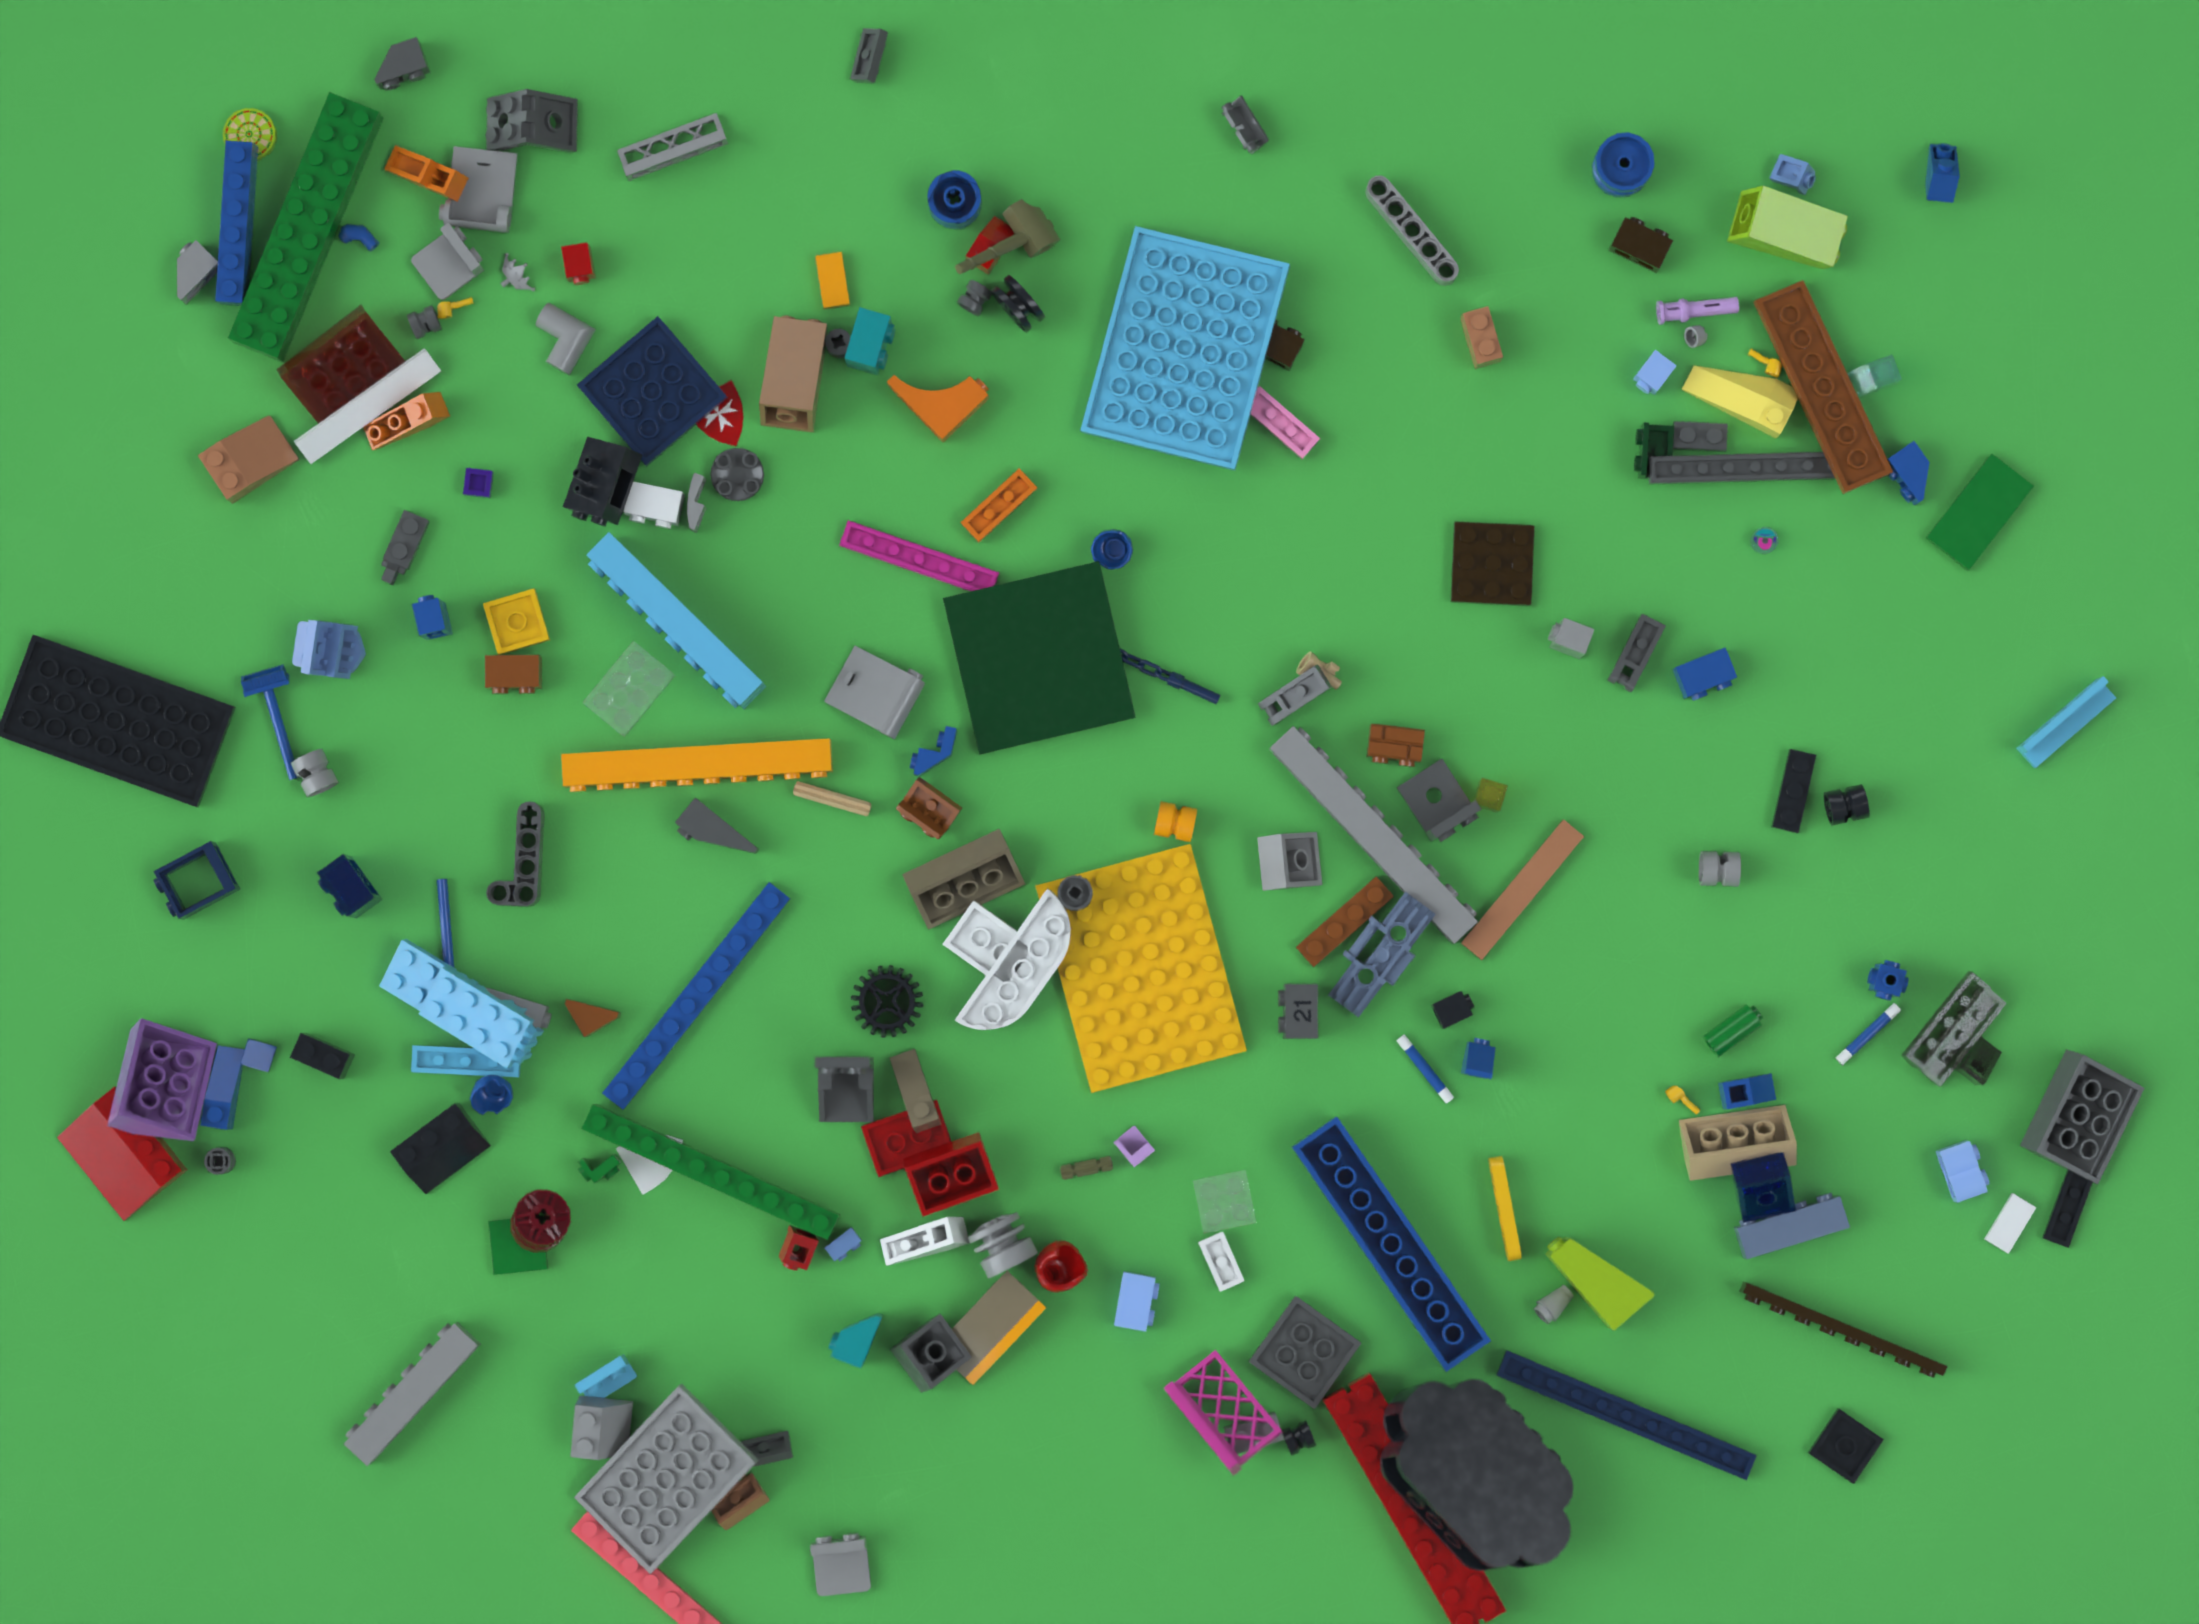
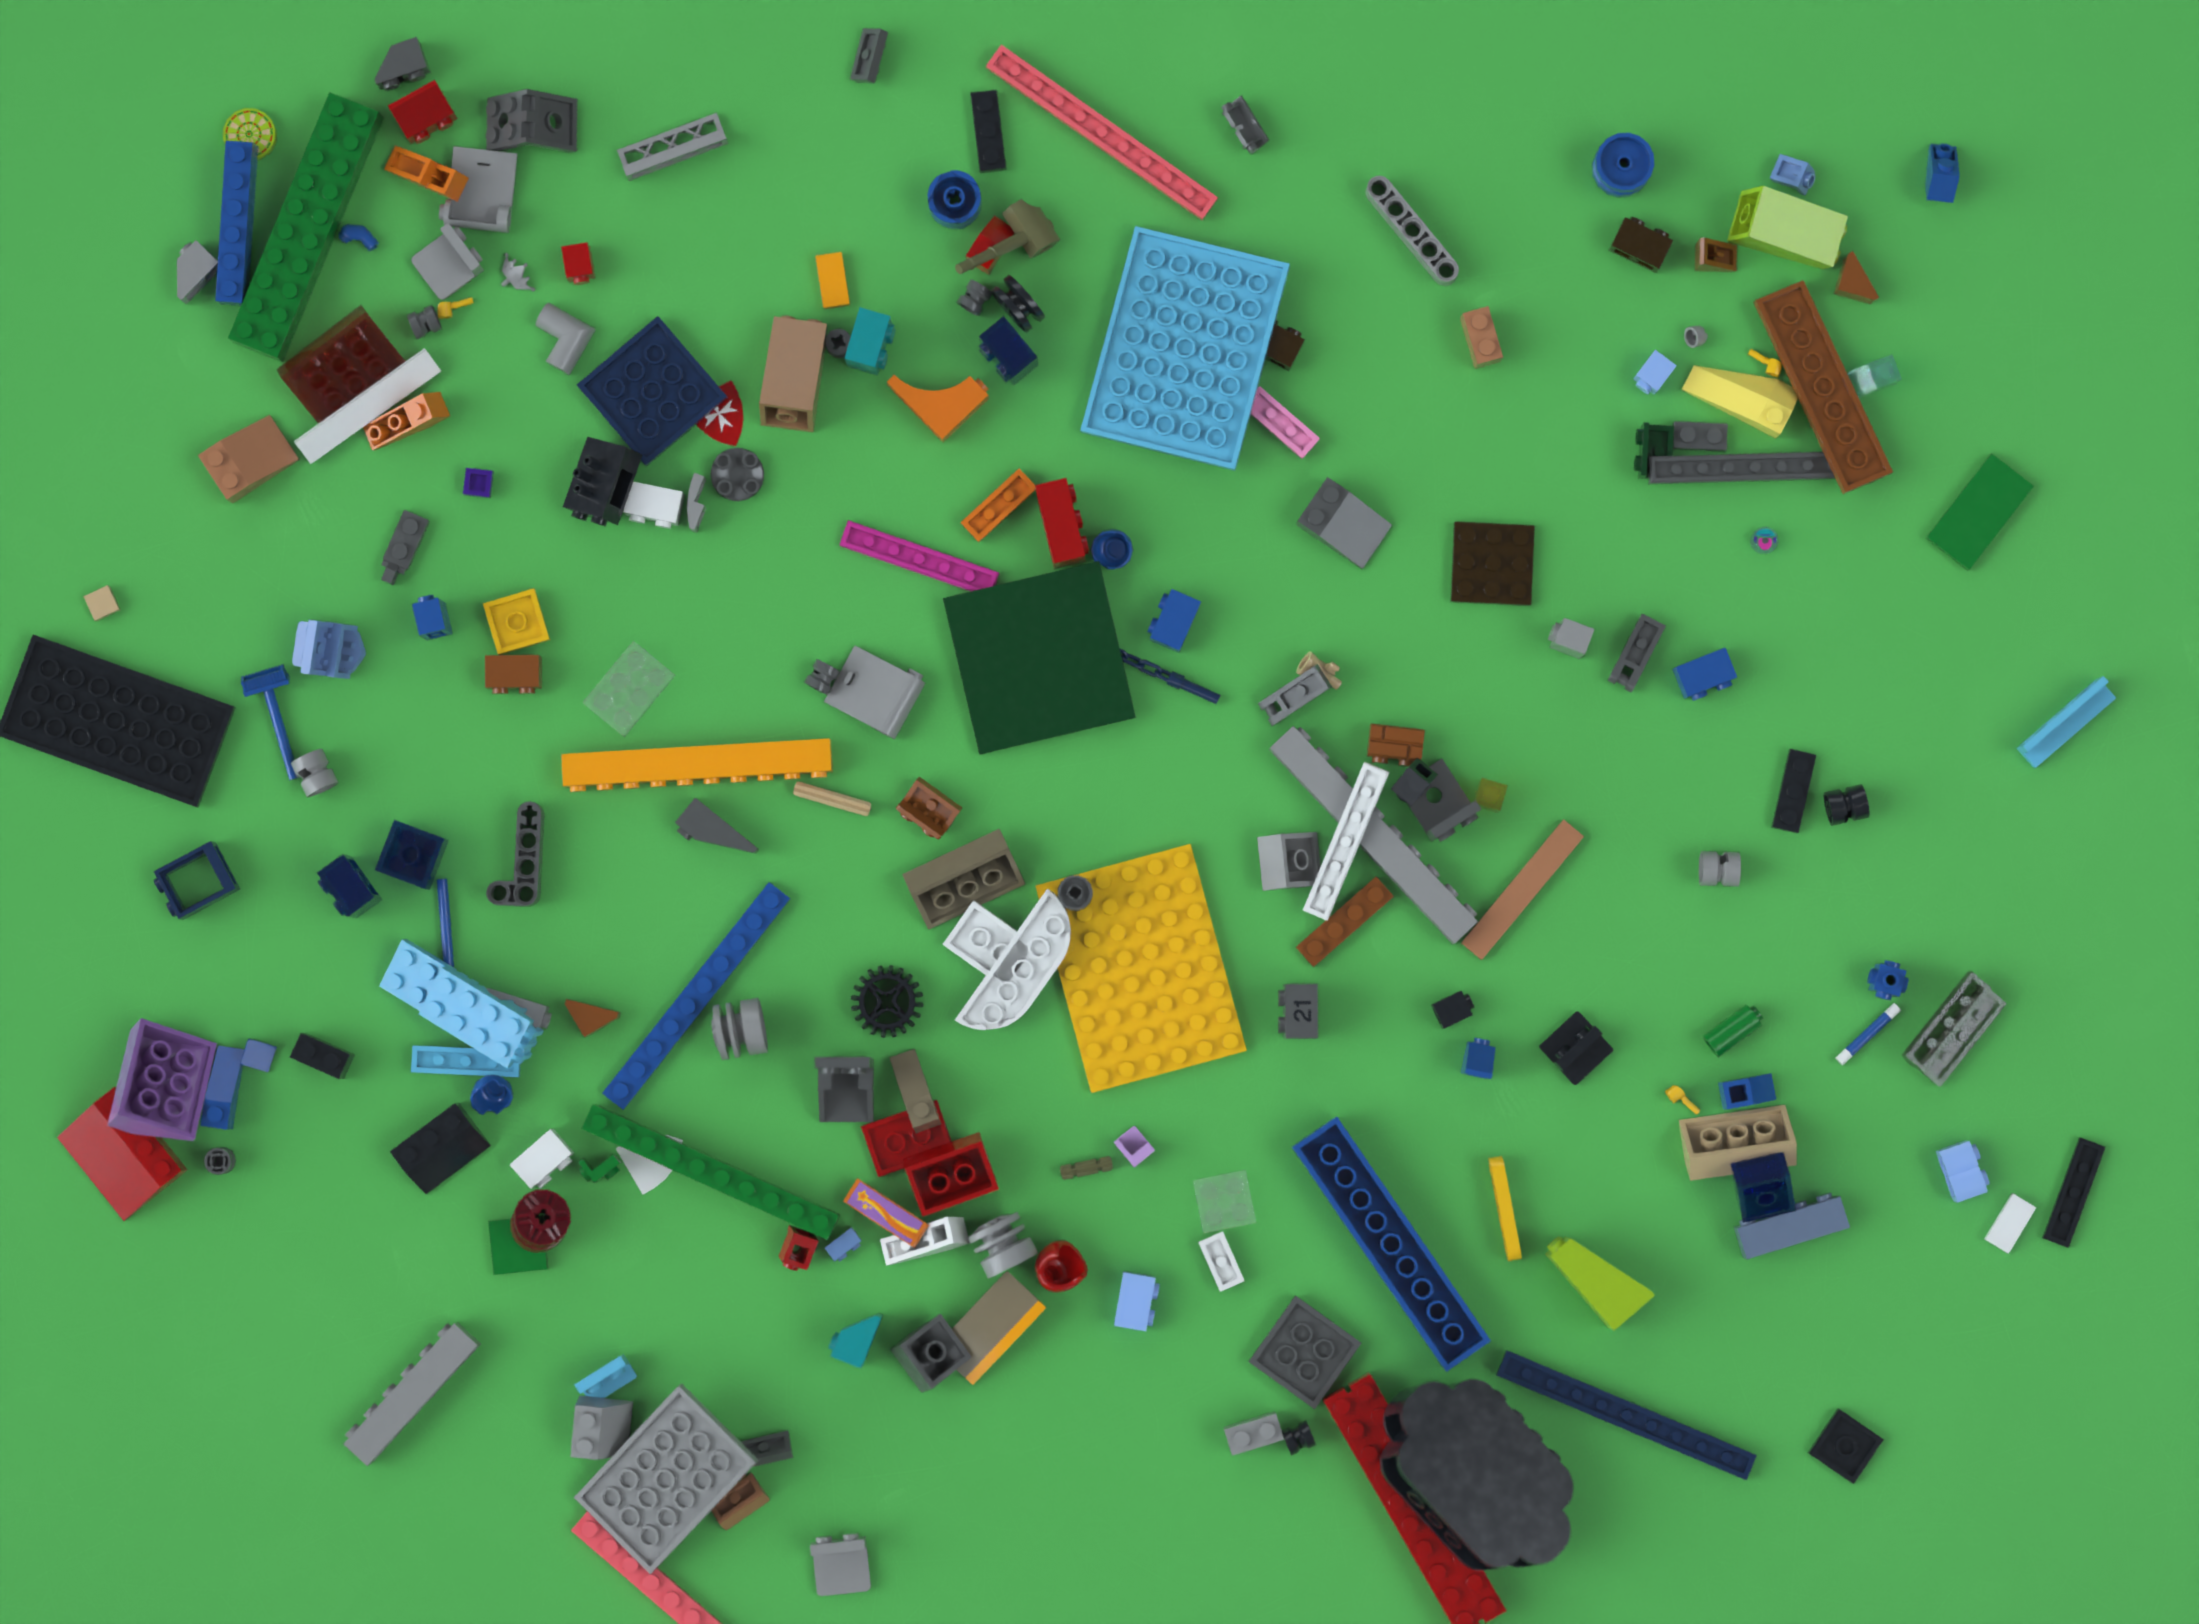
(102, 603): none -> tan tile
(411, 855): none -> clear blue brick
(423, 112): none -> red slope
(542, 1159): none -> white brick
(672, 617): medium azure brick -> none
(739, 1029): none -> light grey wheel
(821, 677): none -> dark grey wheel
(886, 1212): none -> slope
(928, 759): blue slope -> none
(988, 131): none -> black plate
(1008, 351): none -> clear blue brick
(1061, 523): none -> red brick
(1101, 132): none -> coral plate
(1174, 620): none -> blue brick
(1175, 821): light orange wheel -> none
(1209, 1430): dark pink fence -> none
(1344, 523): none -> slope
(1346, 841): none -> white tile
(1389, 957): sand blue piece -> none
(1414, 782): none -> black brick
(1425, 1069): blue bar -> none
(1553, 1304): light grey cone -> none
(1576, 1048): none -> black bracket
(1684, 310): lavender pin -> none
(1715, 256): none -> dark orange slope
(1831, 1326): dark brown plate -> none
(1854, 282): none -> dark orange slope
(1910, 471): blue slope -> none
(1979, 1062): clear smoke slope -> none
(2082, 1116): dark grey slope -> none

